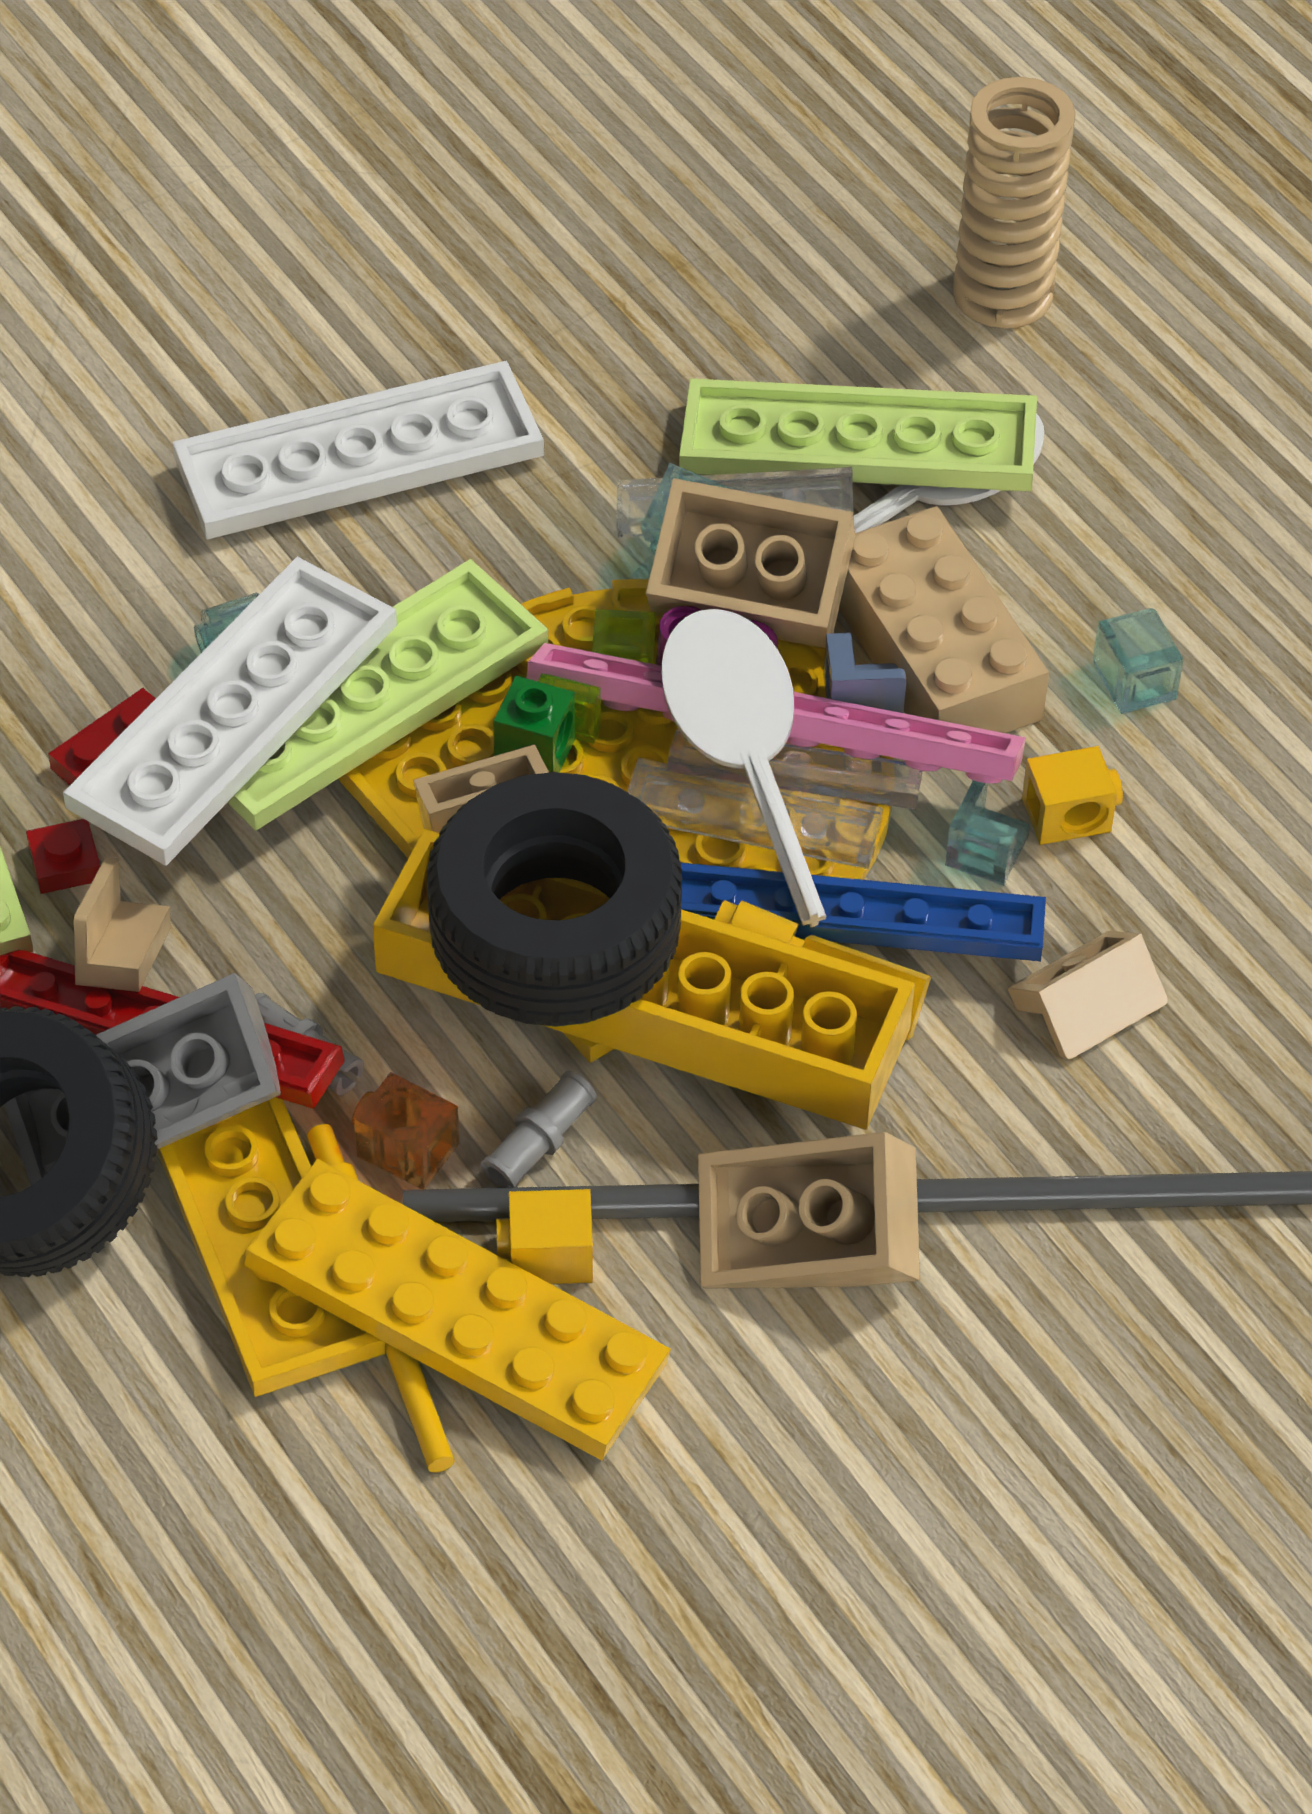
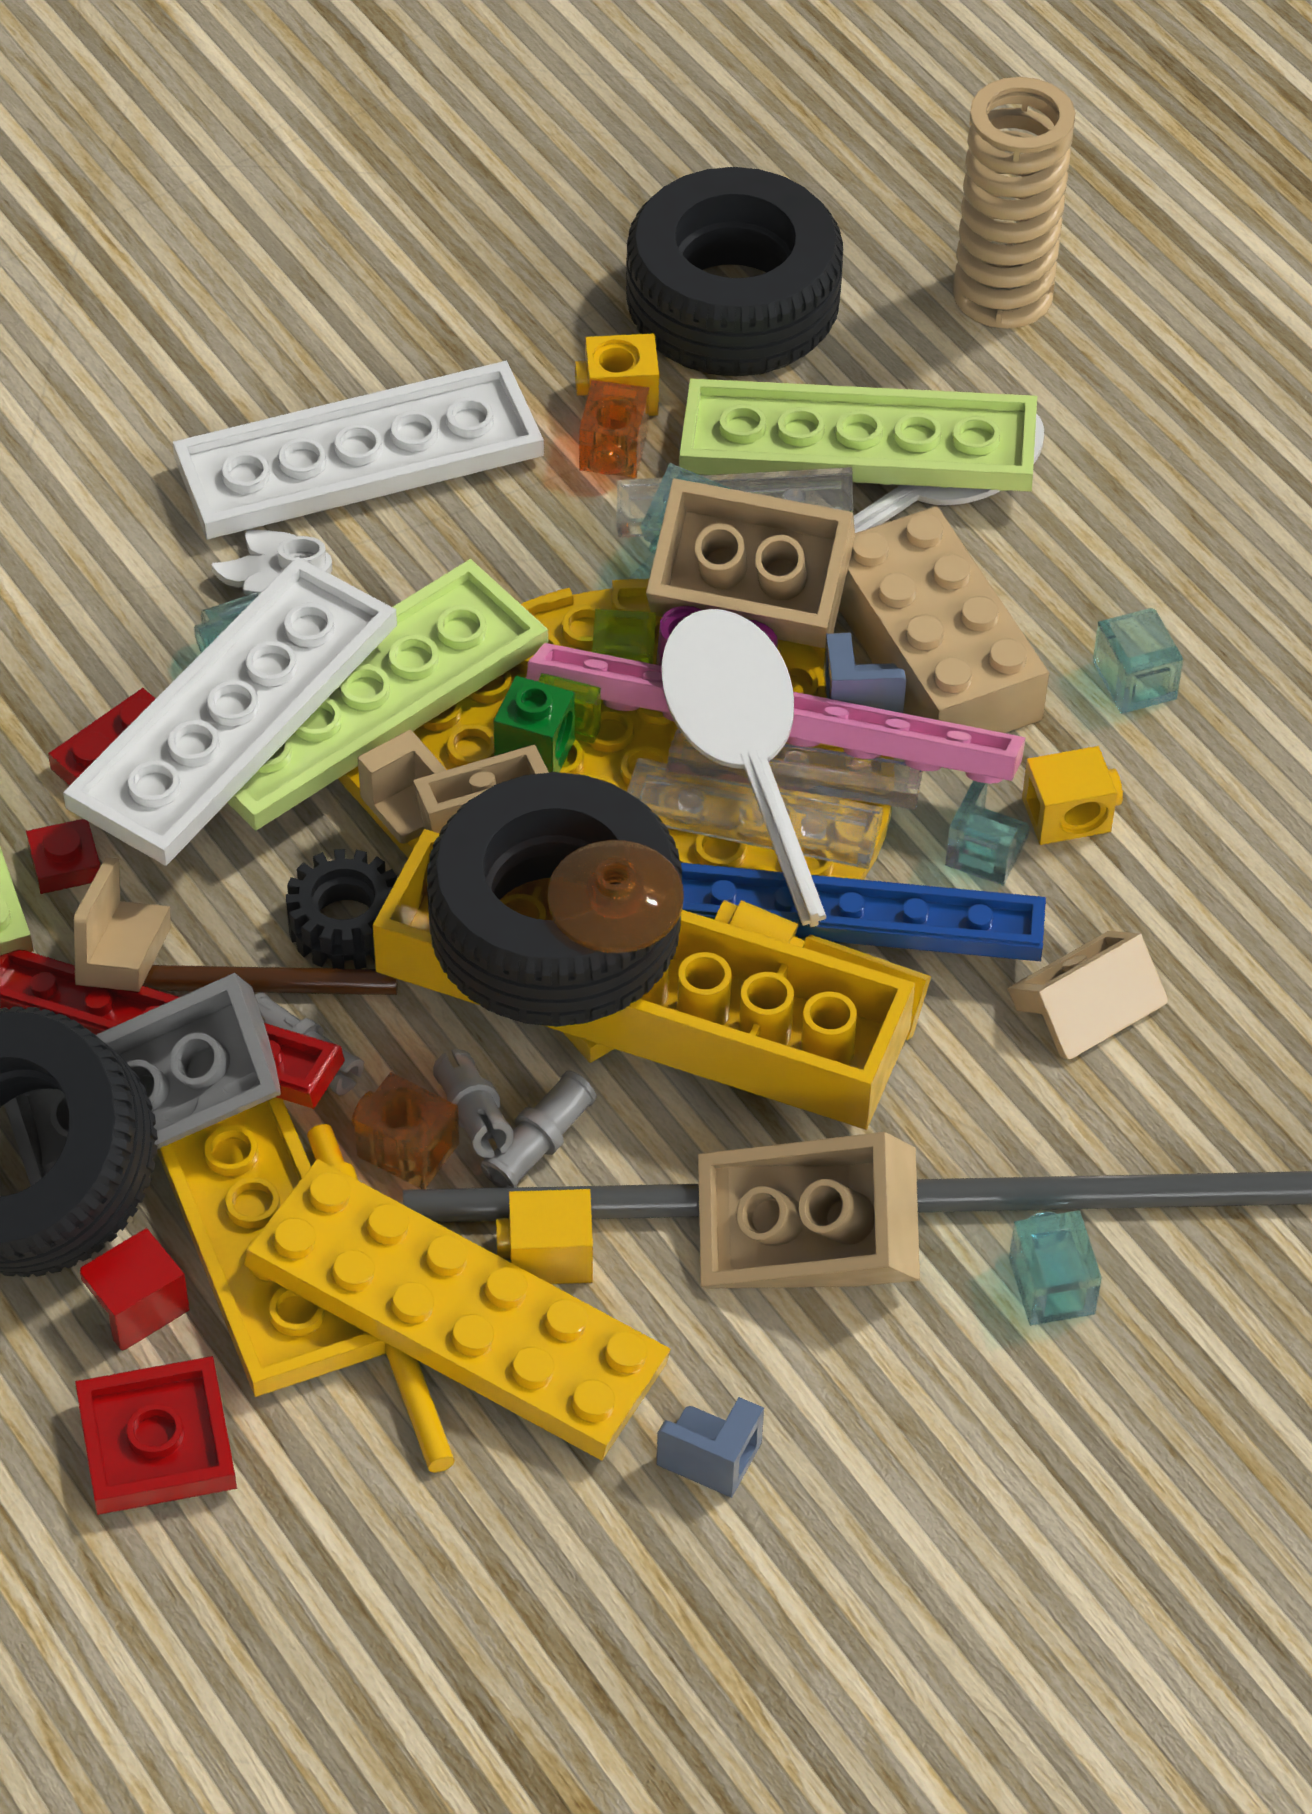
(137, 1288): none -> red panel
(155, 1435): none -> red plate
(268, 557): none -> white plate
(274, 979): none -> reddish brown bar
(330, 883): none -> black tyre
(388, 783): none -> tan panel
(476, 1103): none -> light grey pin
(614, 429): none -> clear orange brick
(615, 915): none -> clear orange dish
(622, 361): none -> yellow brick
(712, 1448): none -> sand blue panel
(734, 220): none -> black tyre
(1054, 1267): none -> clear light blue brick

